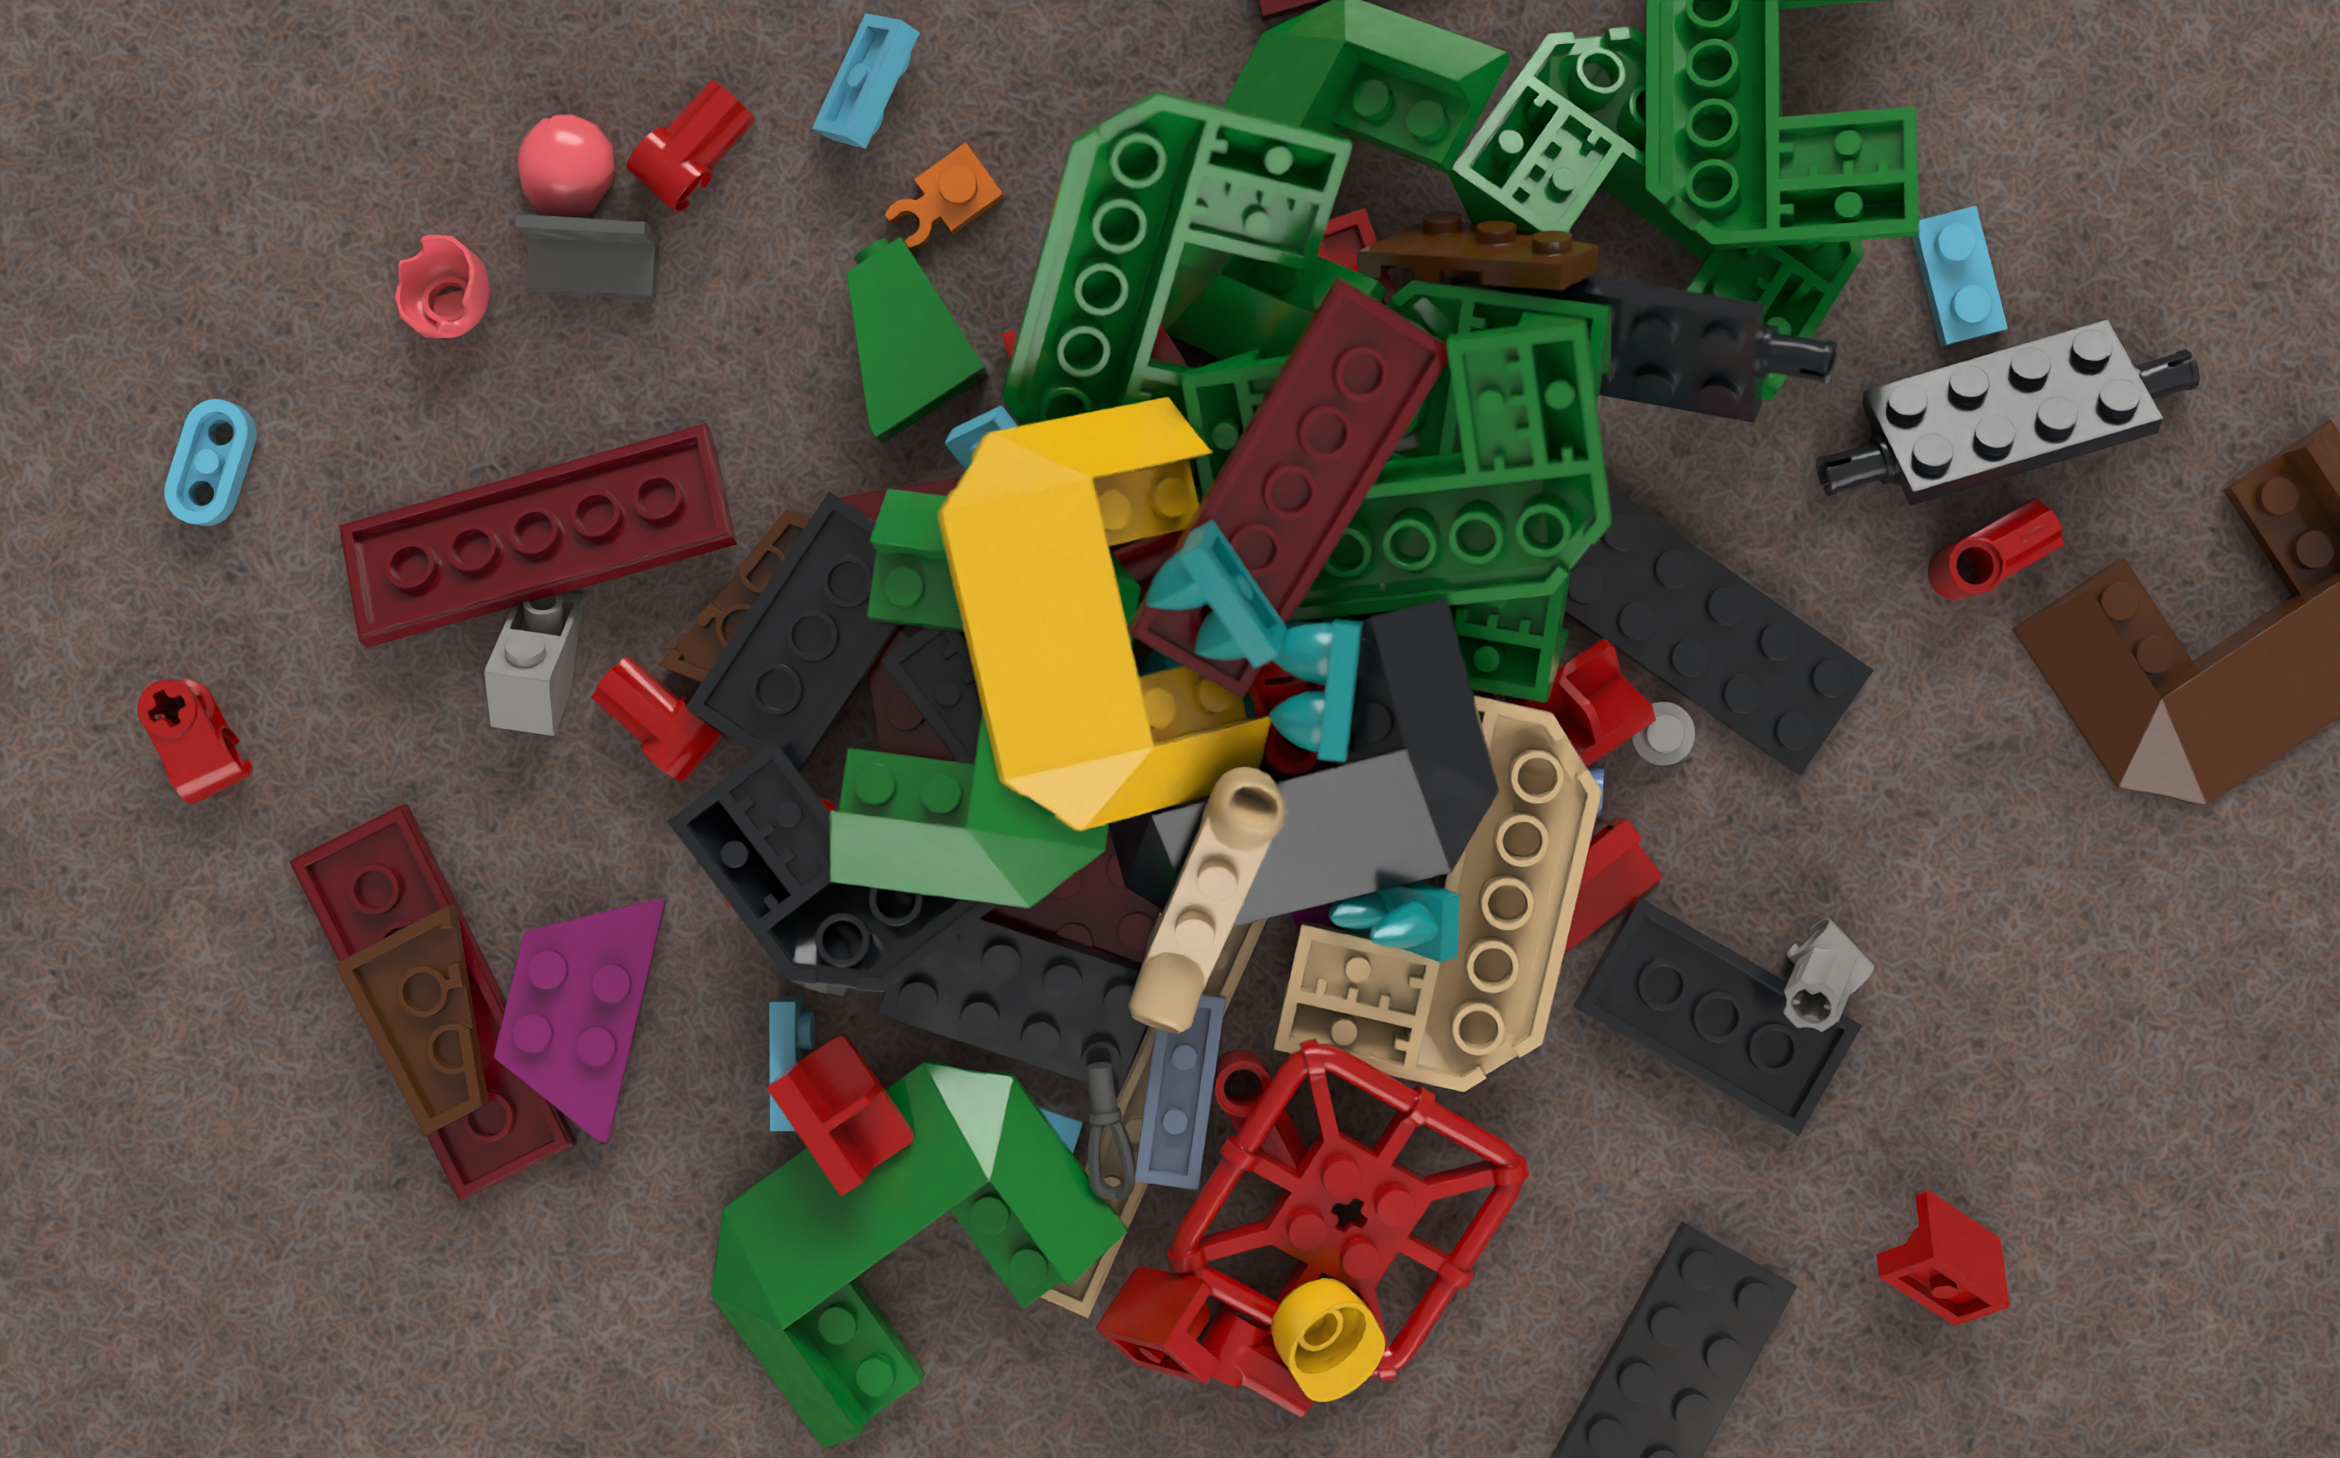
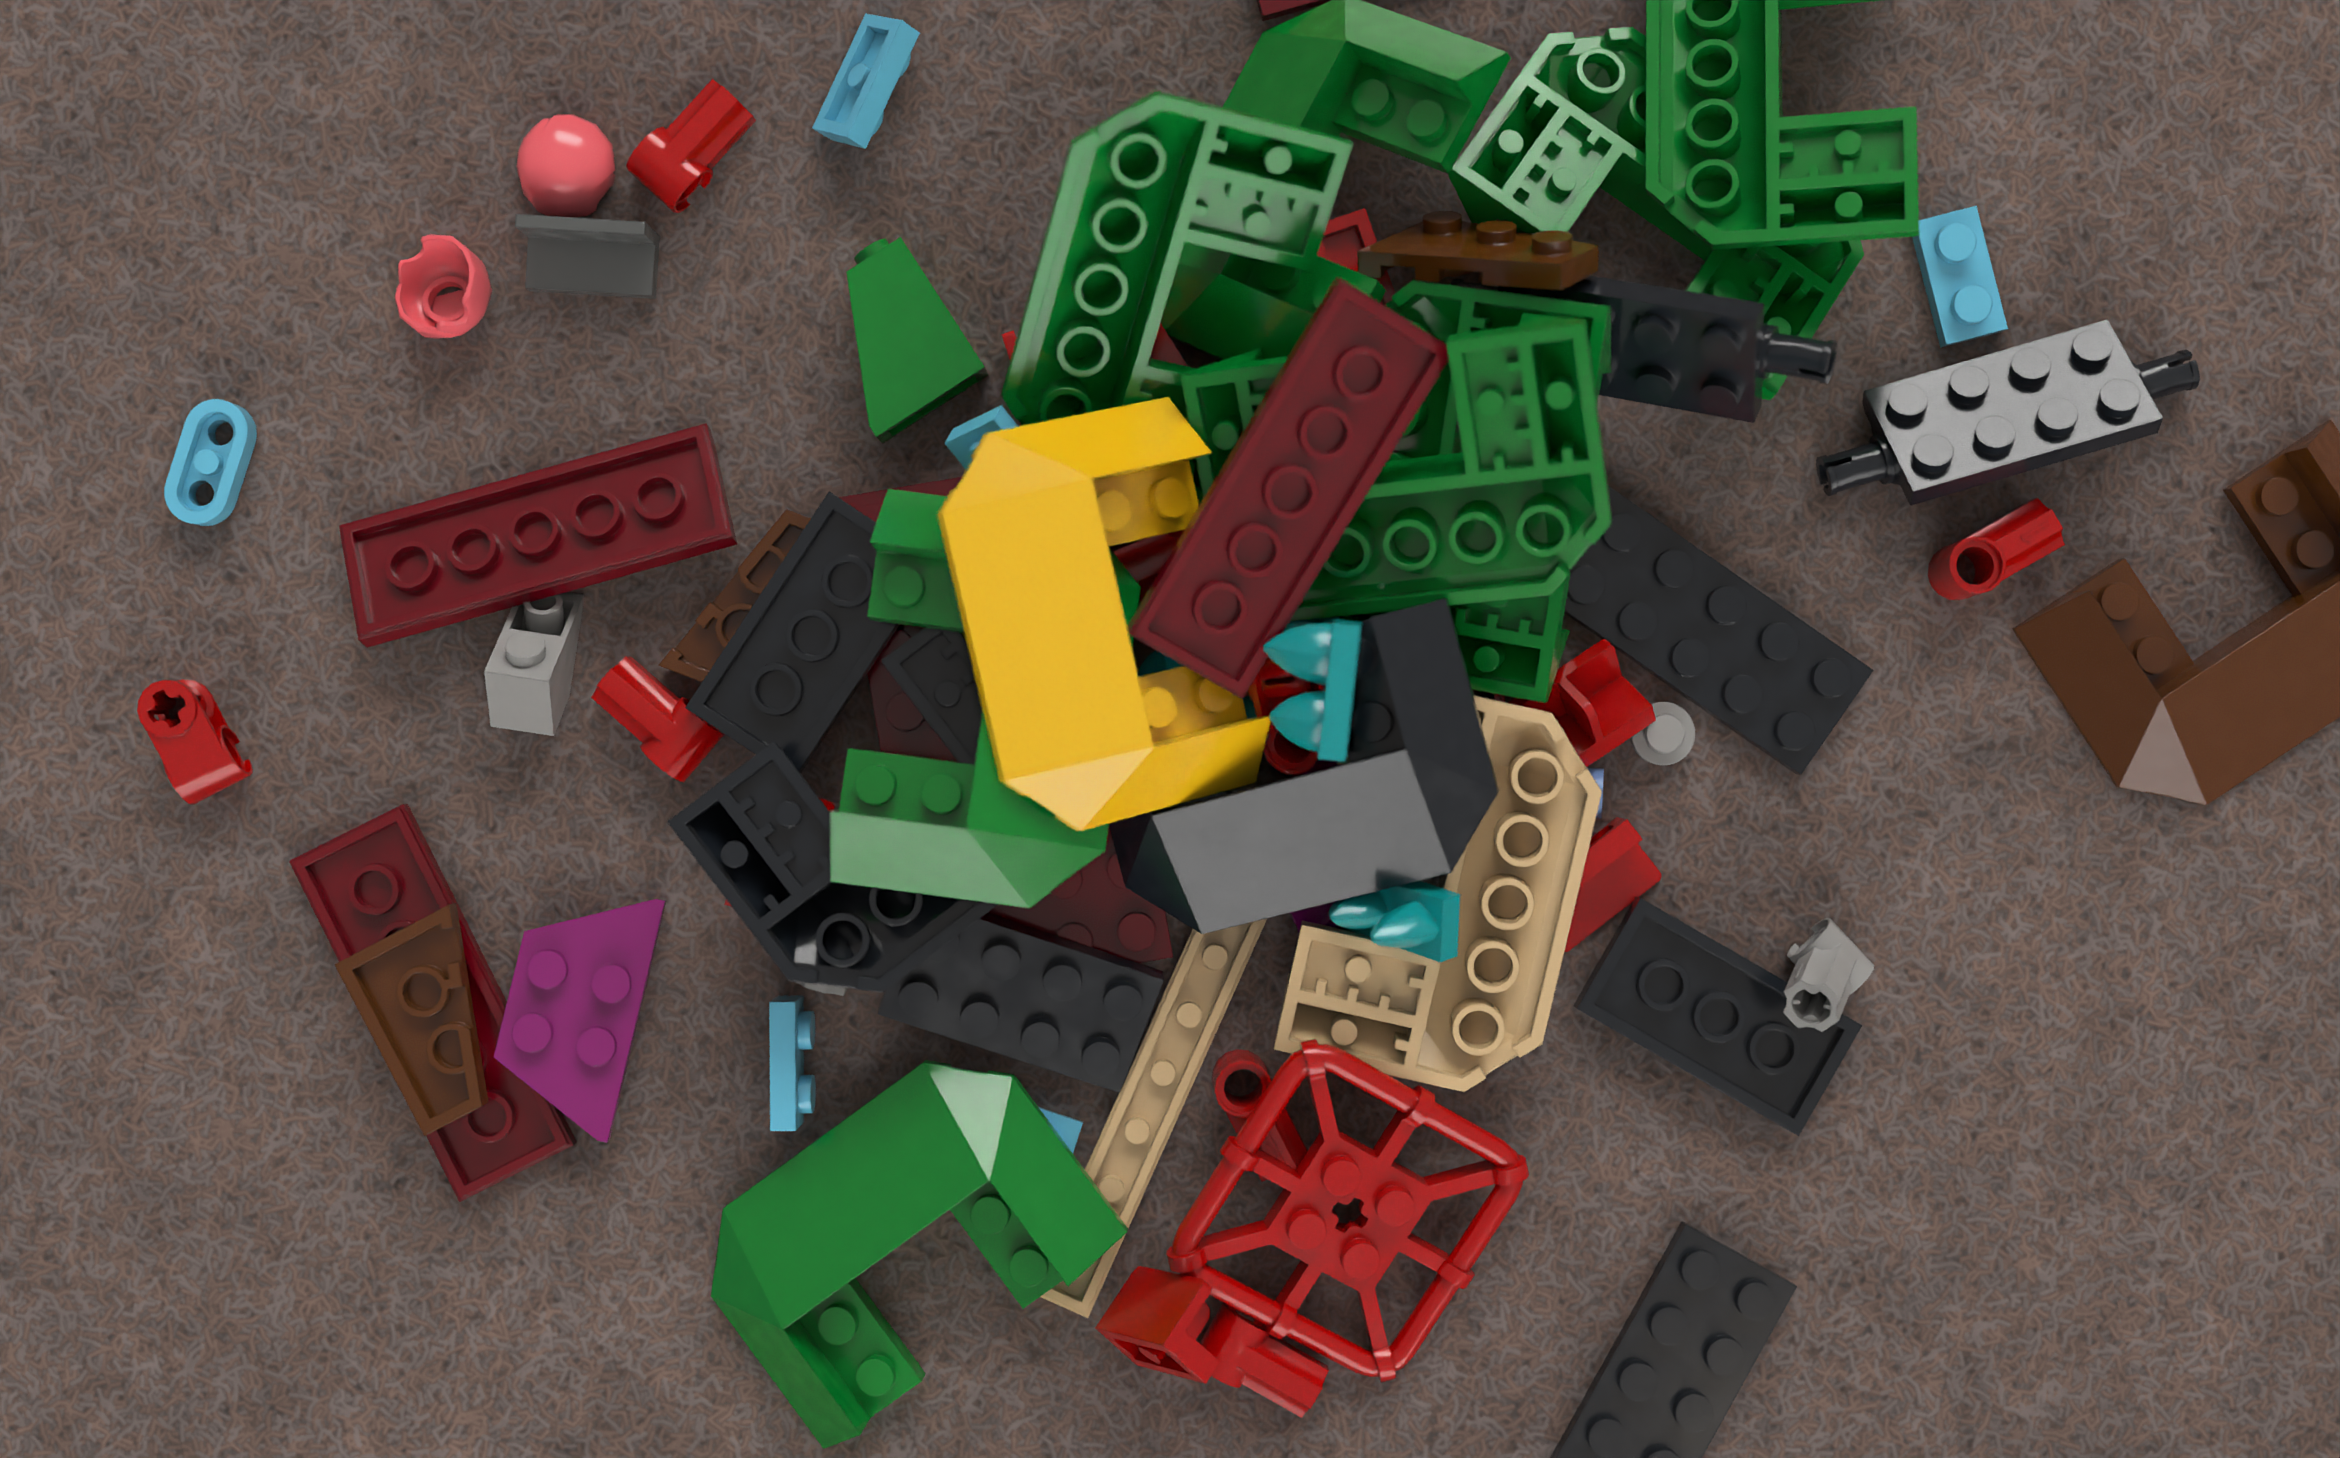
(841, 1112): red panel -> none
(953, 191): orange plate -> none
(1102, 1113): dark grey piece -> none
(1180, 1099): sand blue plate -> none
(1206, 898): tan plate -> none
(1213, 574): teal tile -> none
(1327, 1339): yellow cap -> none
(1948, 1264): red panel -> none

